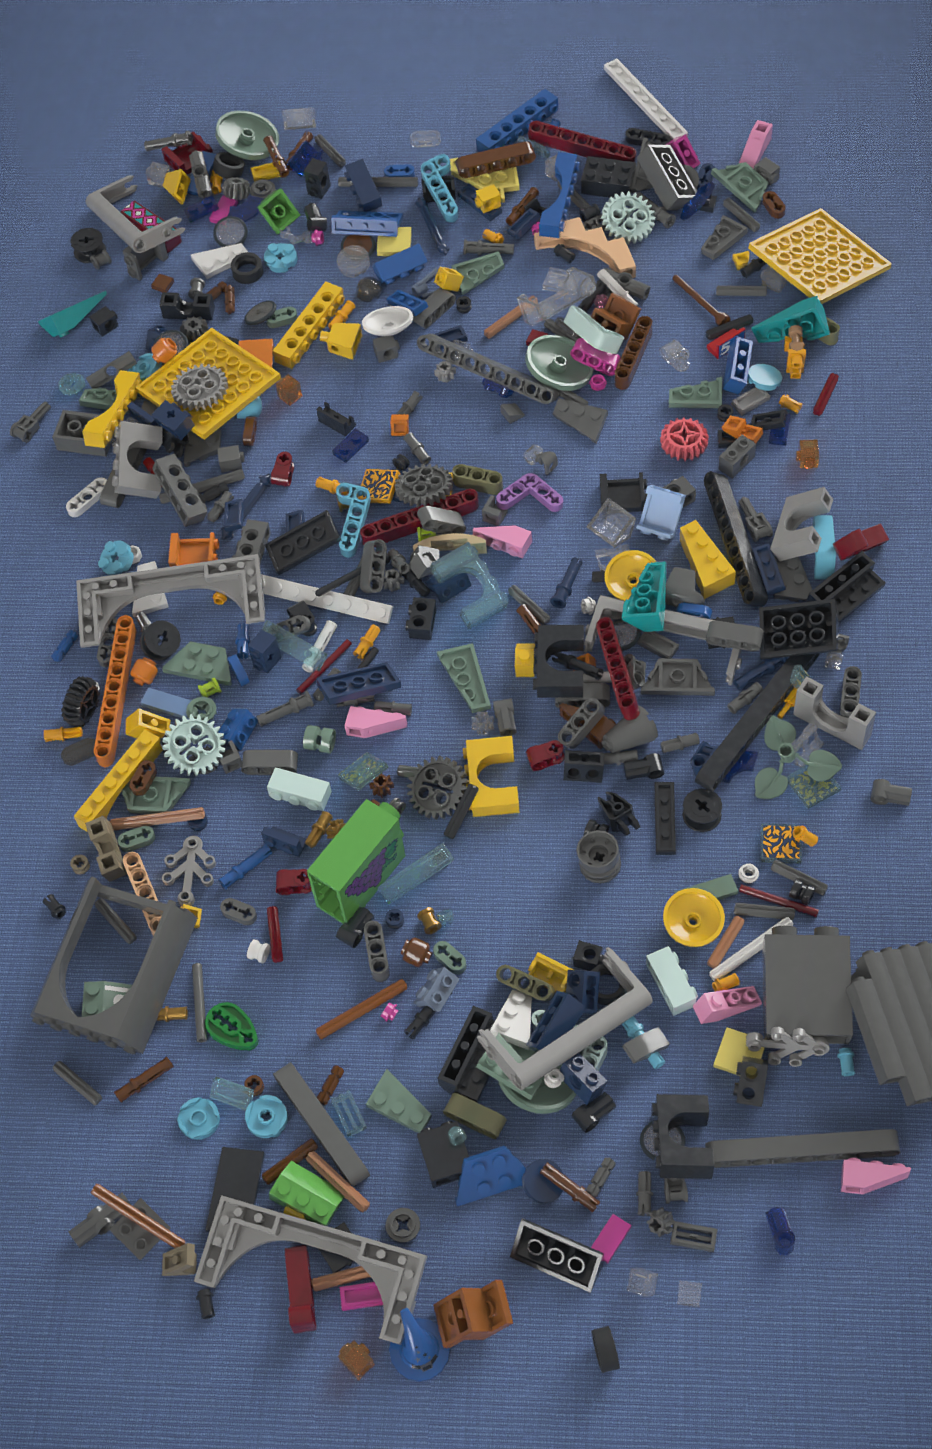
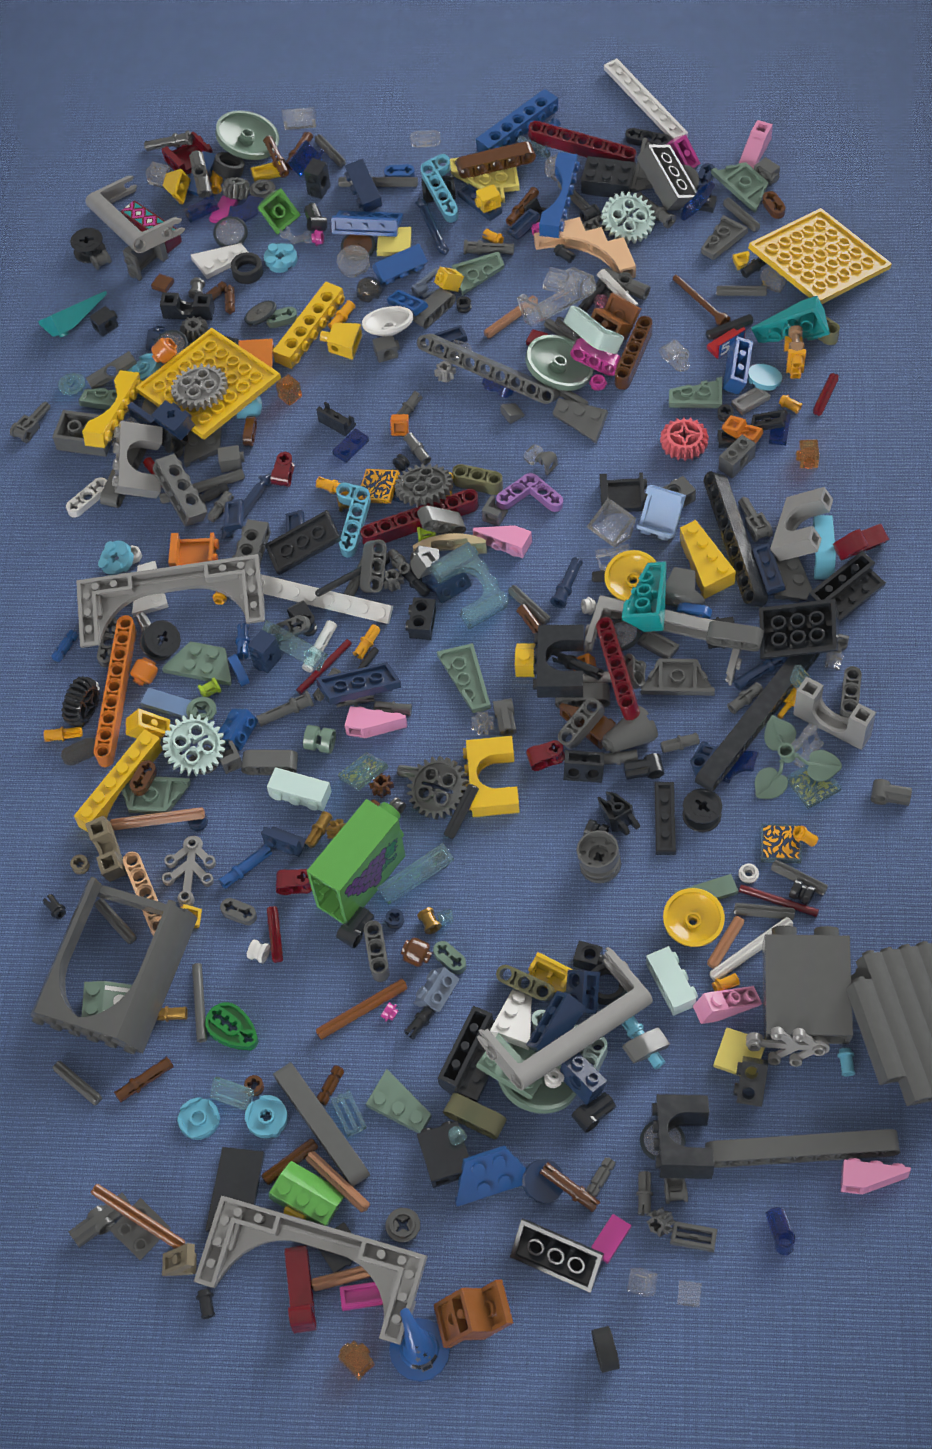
(136, 838): sand green beam -> none

